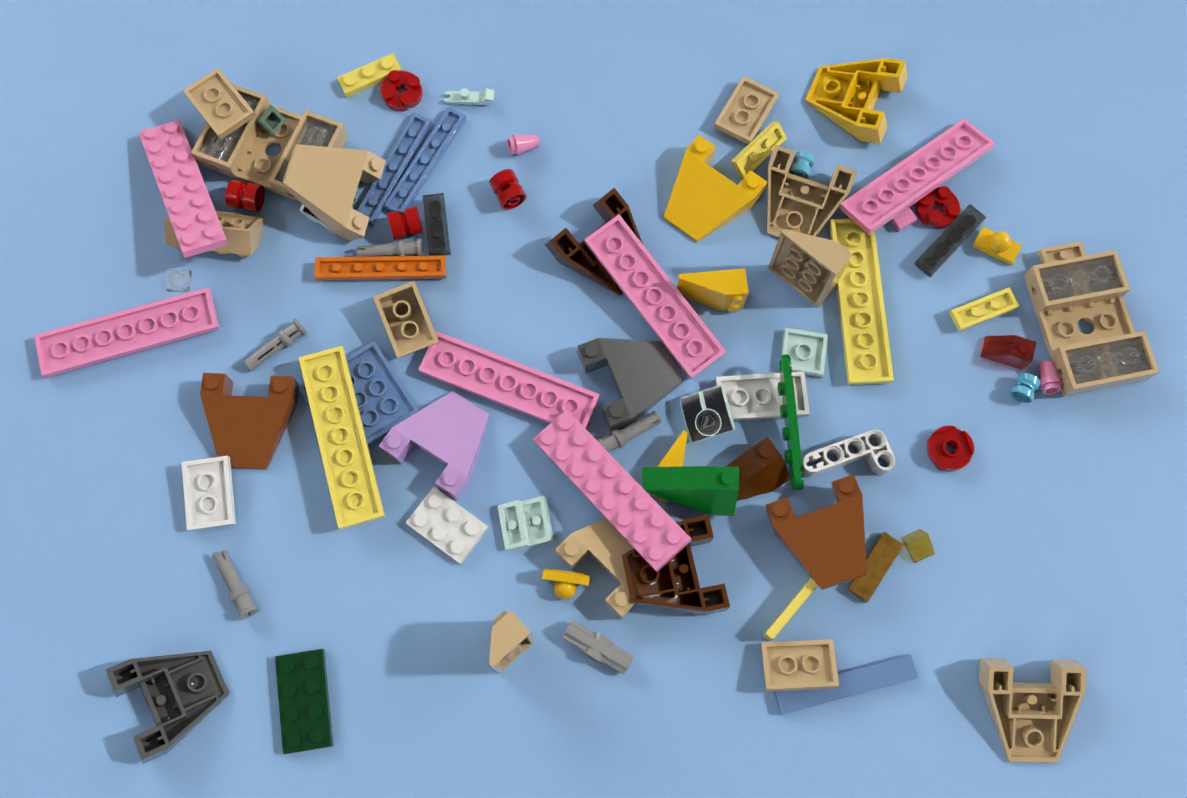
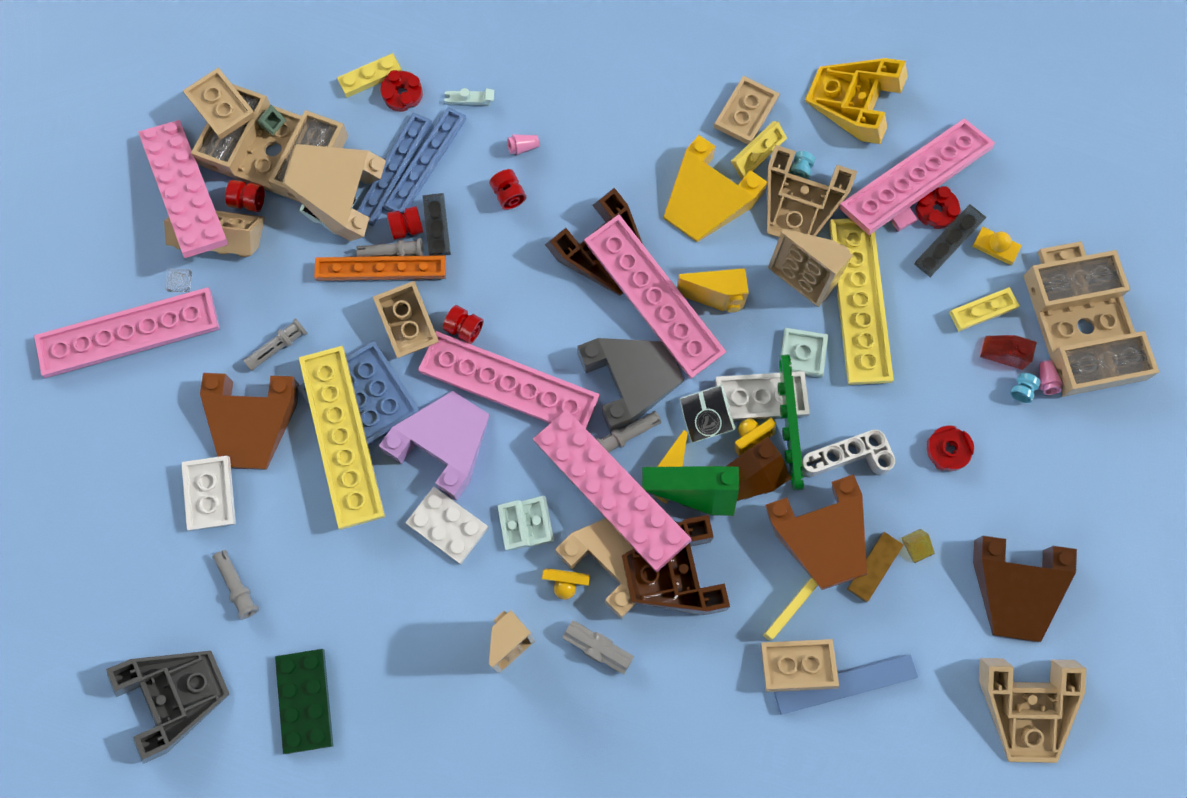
(464, 325): none -> red wheel
(752, 434): none -> yellow tile
(1018, 596): none -> reddish brown wedge

